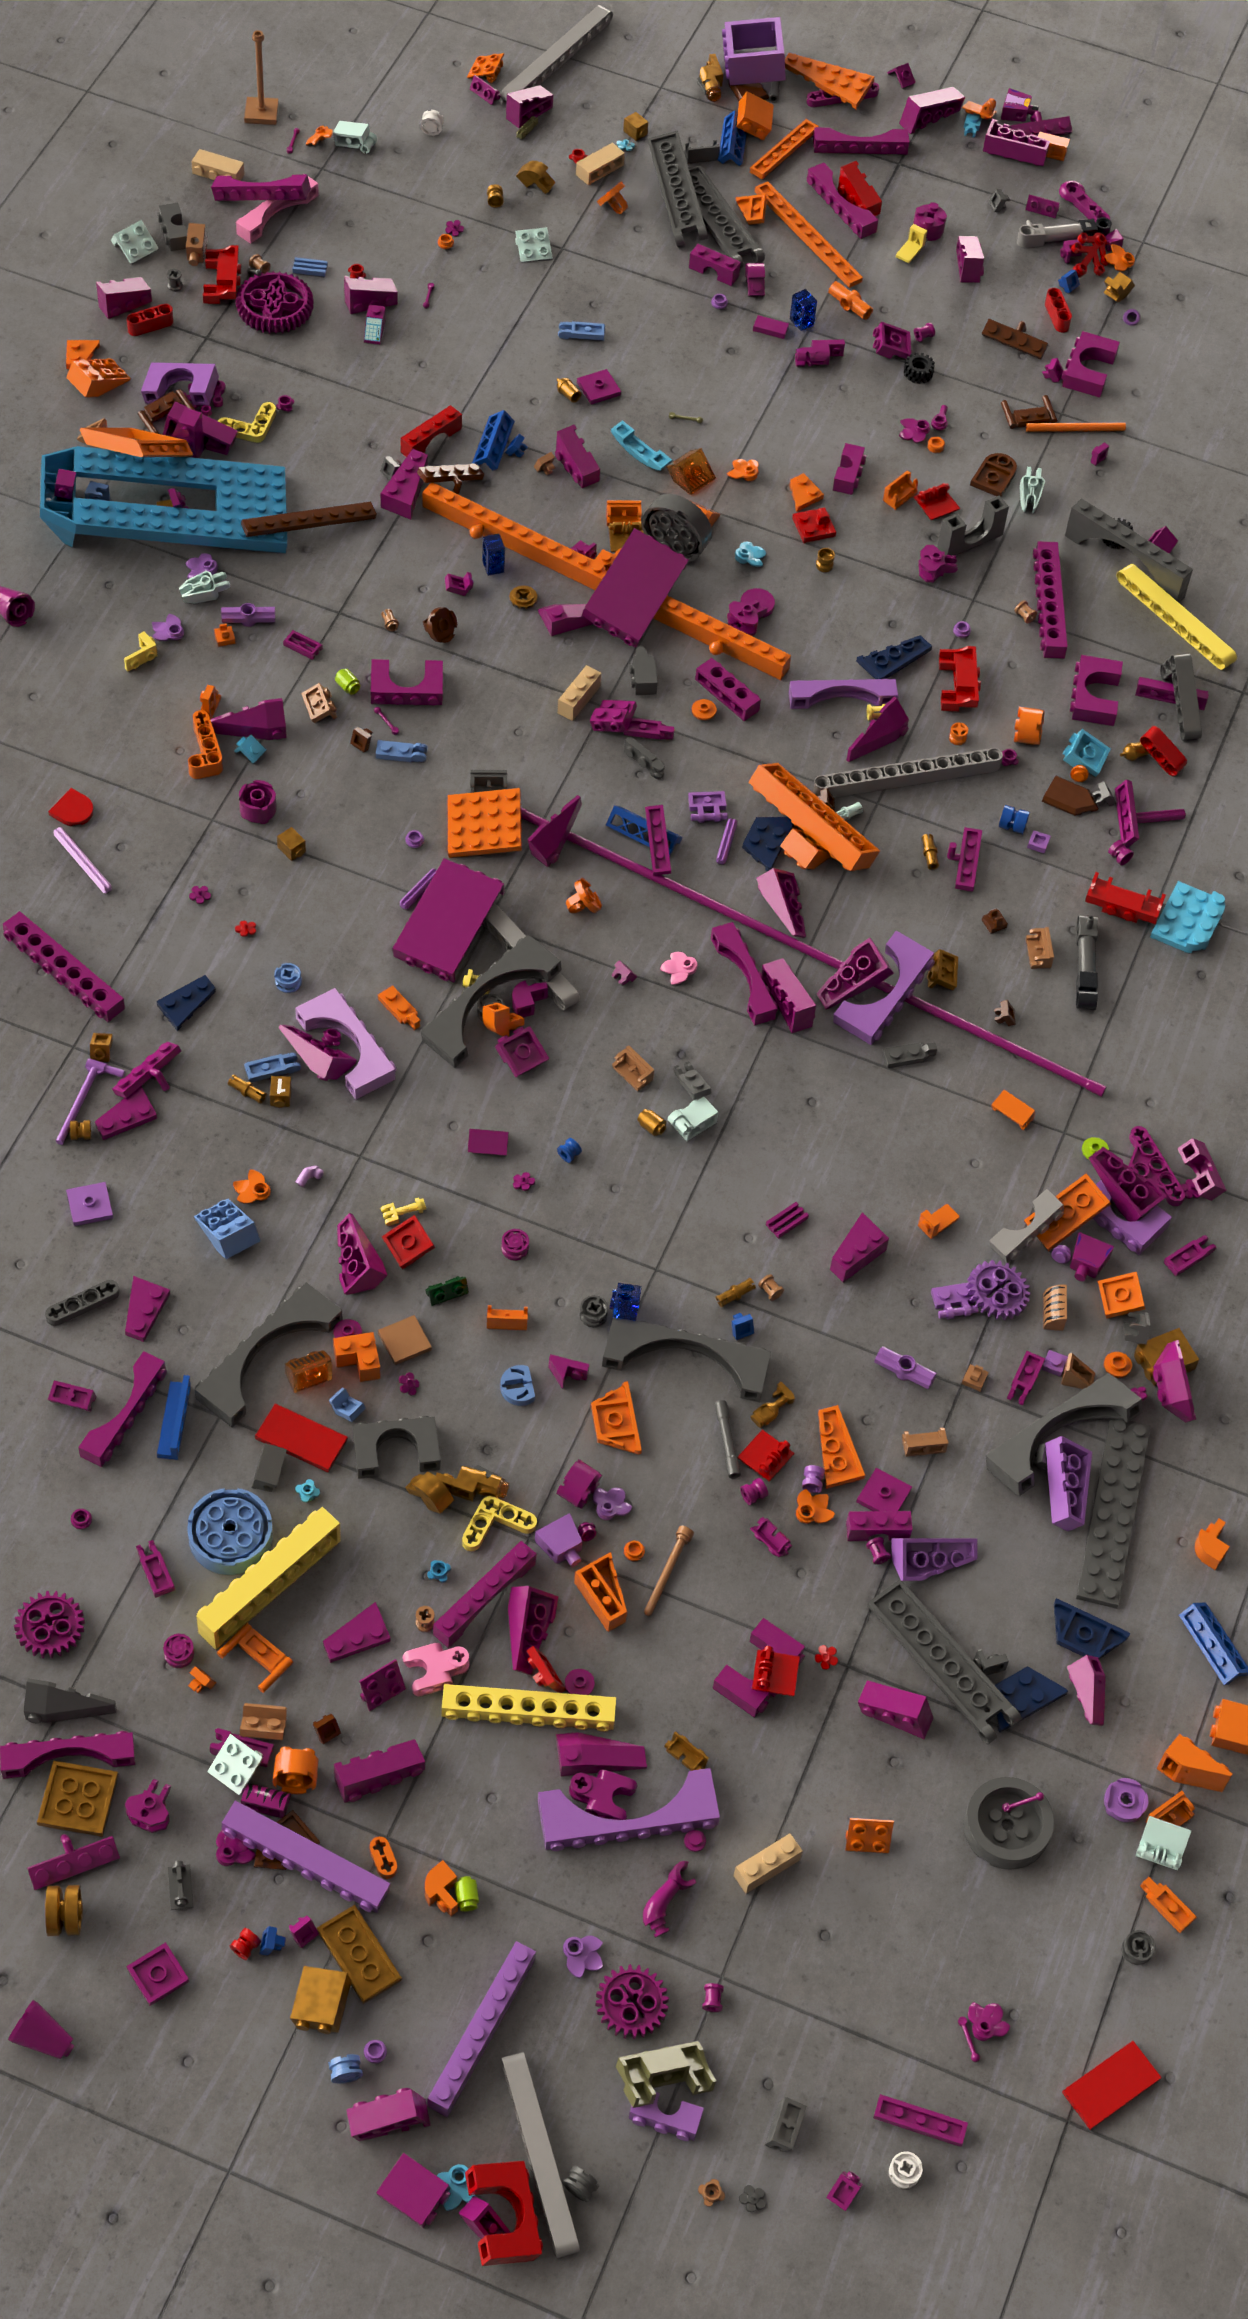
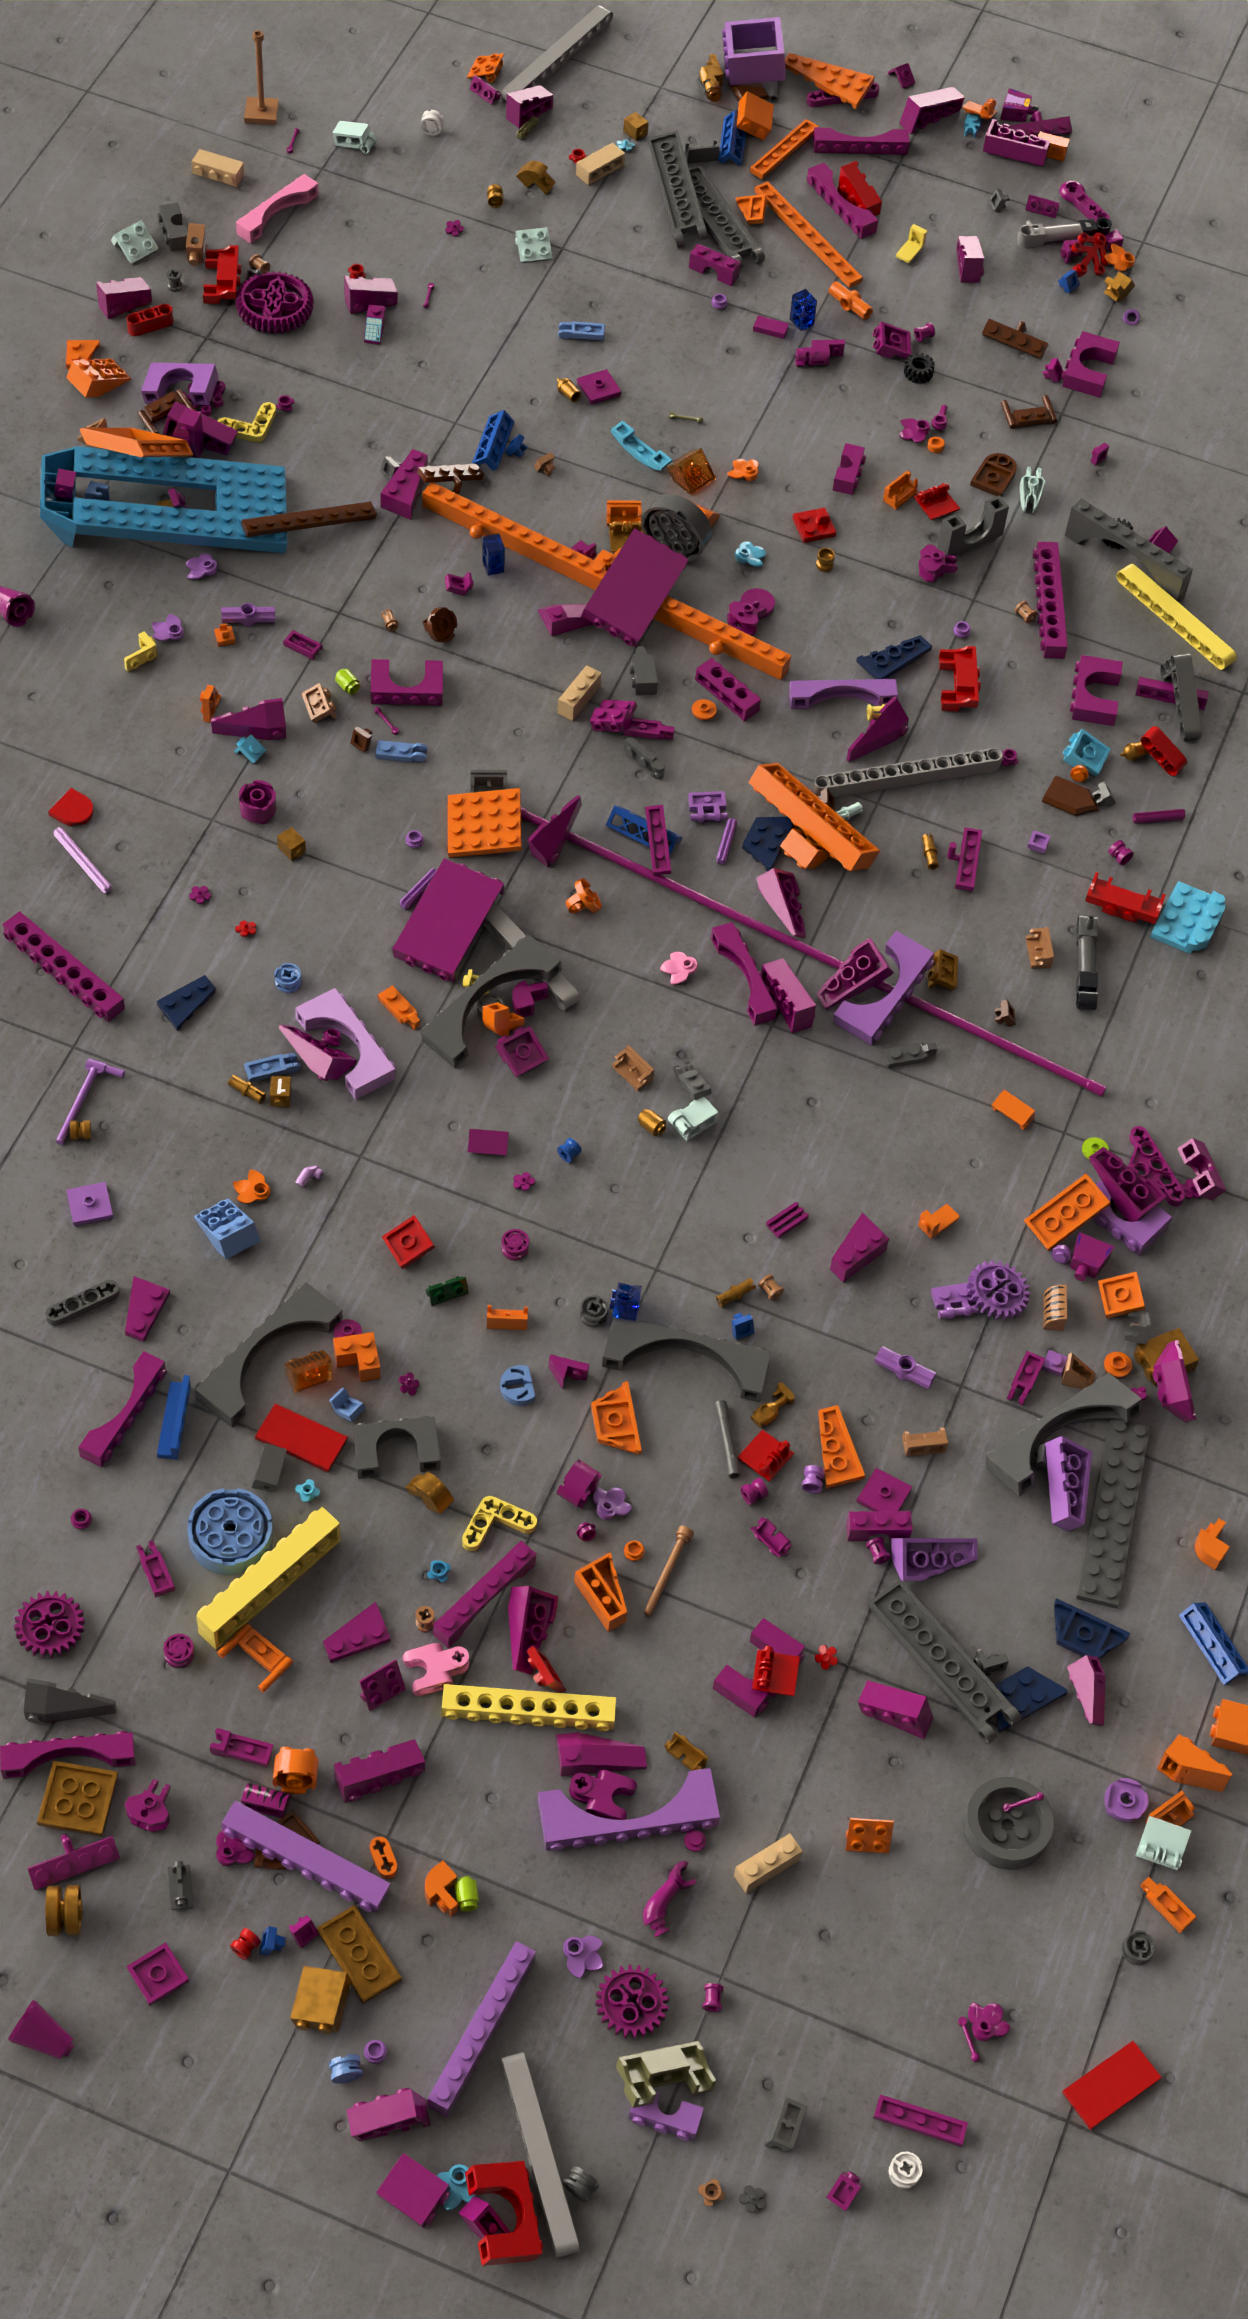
(72, 1395): magenta hinge -> none
(100, 1047): pearl gold bracket -> none
(126, 1115): magenta wing -> none
(147, 1069): magenta plate -> none
(201, 1680): orange tile -> none
(203, 587): light aqua hinge -> none
(210, 760): orange beam -> none
(235, 1764): light aqua hinge -> none
(263, 1721): medium nougat bracket -> none
(291, 188): magenta arch -> none
(310, 267): medium blue tile -> none
(321, 134): orange plate -> none
(326, 1728): reddish brown tile -> none
(359, 1260): magenta wedge -> none
(391, 1214): light yellow hinge -> none
(404, 1340): medium nougat tile -> none
(445, 241): orange plate -> none
(447, 421): red arch -> none
(475, 1480): pearl gold plate -> none
(523, 591): pearl gold gear -> none
(560, 1540): medium lavender torso -> none
(575, 458): magenta wedge -> none
(579, 1682): magenta piece -> none
(614, 197): orange tile -> none
(626, 973): magenta tile -> none
(755, 277): magenta brick -> none
(804, 492): orange wing -> none
(813, 1505): orange plate -> none
(932, 219): magenta brick -> none
(962, 731): orange wheel -> none
(975, 1377): medium nougat tile -> none
(994, 921): reddish brown tile -> none
(1010, 1242): light grey arch -> none
(1014, 819): blue wheel -> none
(1029, 726): orange brick -> none
(1058, 310): red beam -> none
(1064, 427): orange piece -> none
(1127, 813): magenta plate -> none
(1188, 1255): magenta hinge -> none

